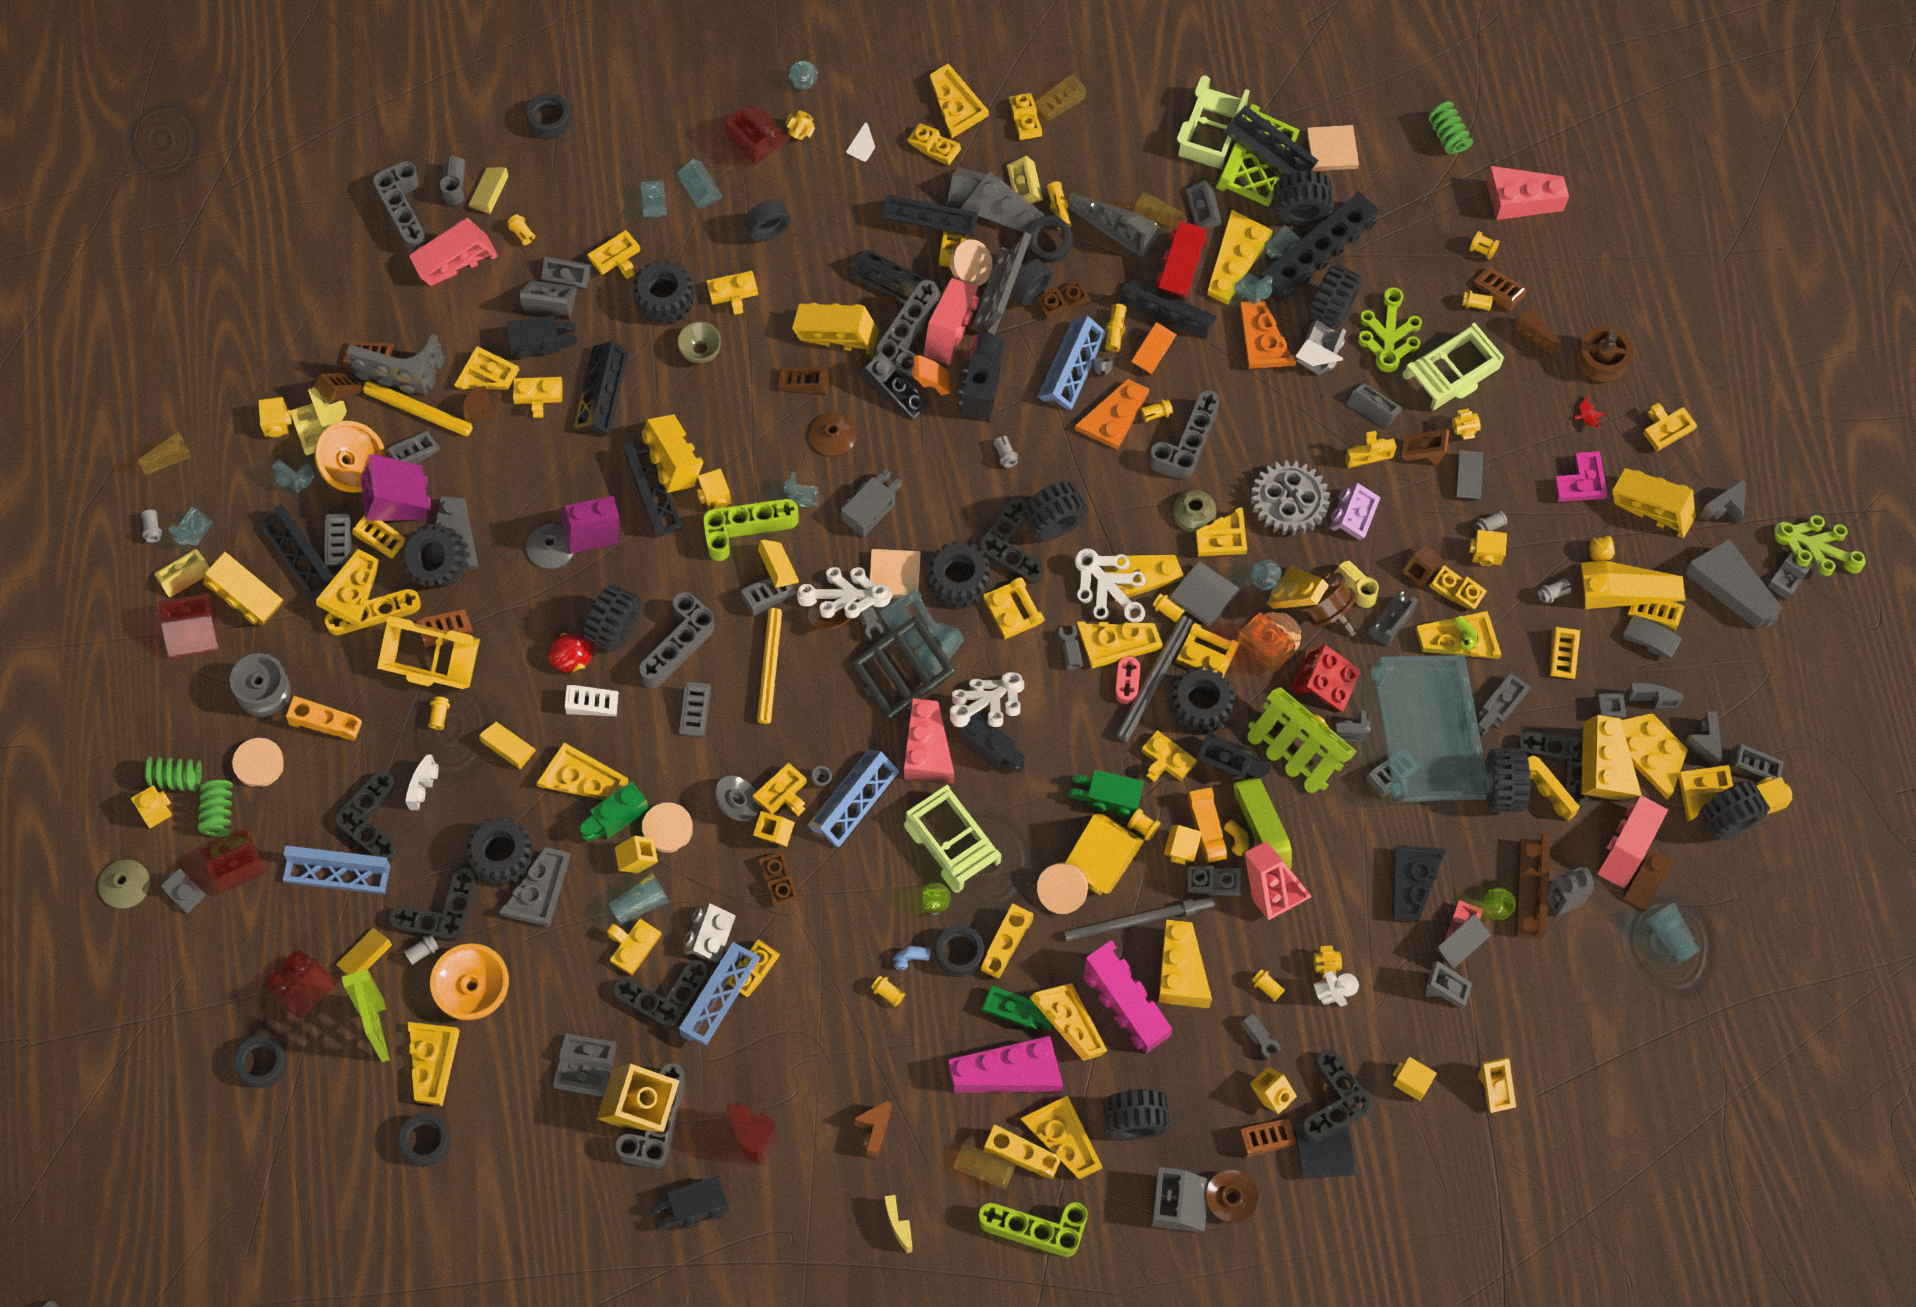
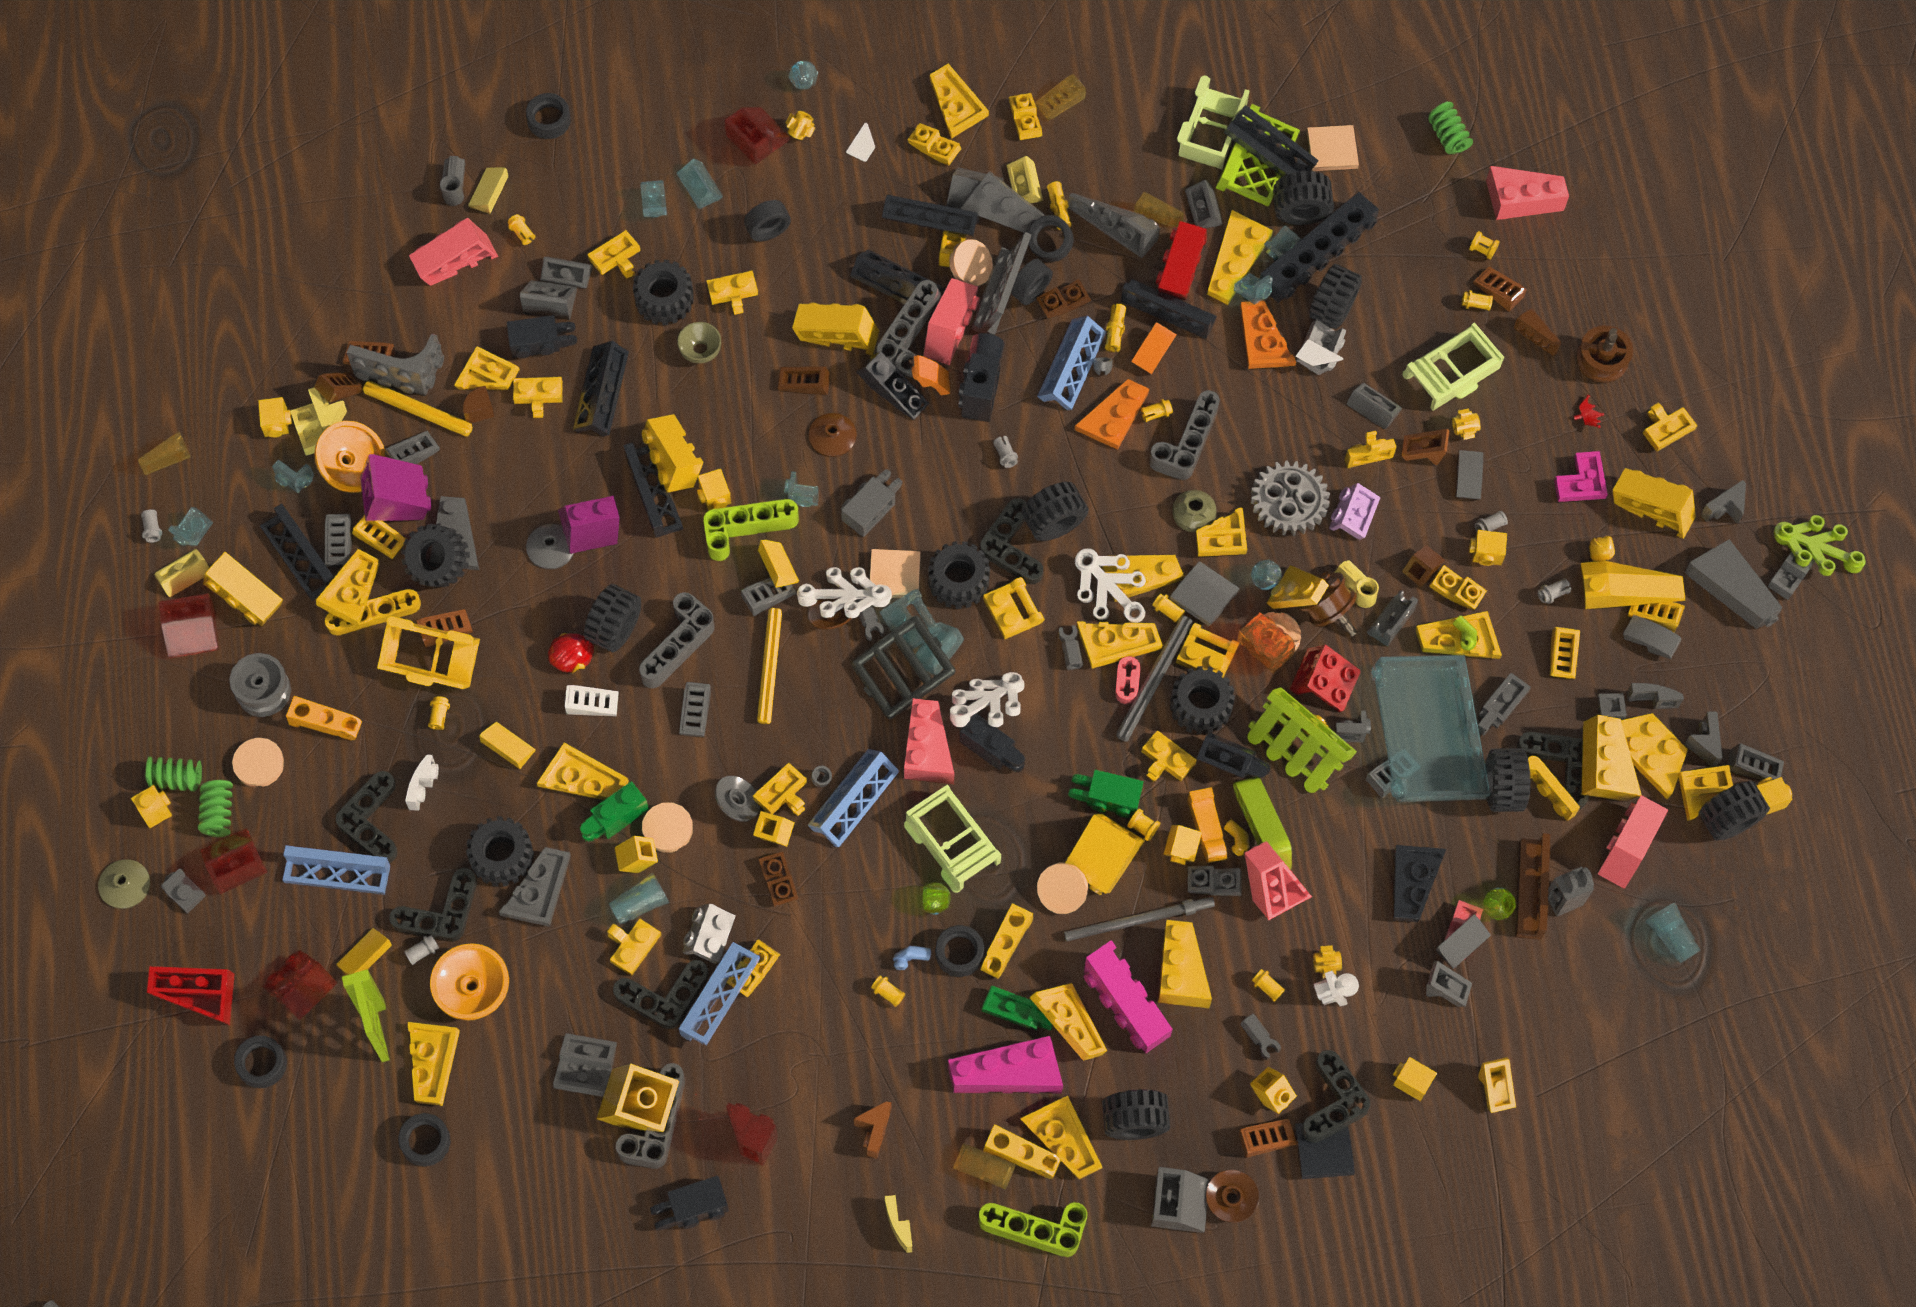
(195, 989): none -> red wedge
(402, 211): dark grey beam -> none
(1389, 334): lime plant -> none
(1648, 880): reddish brown slope -> none

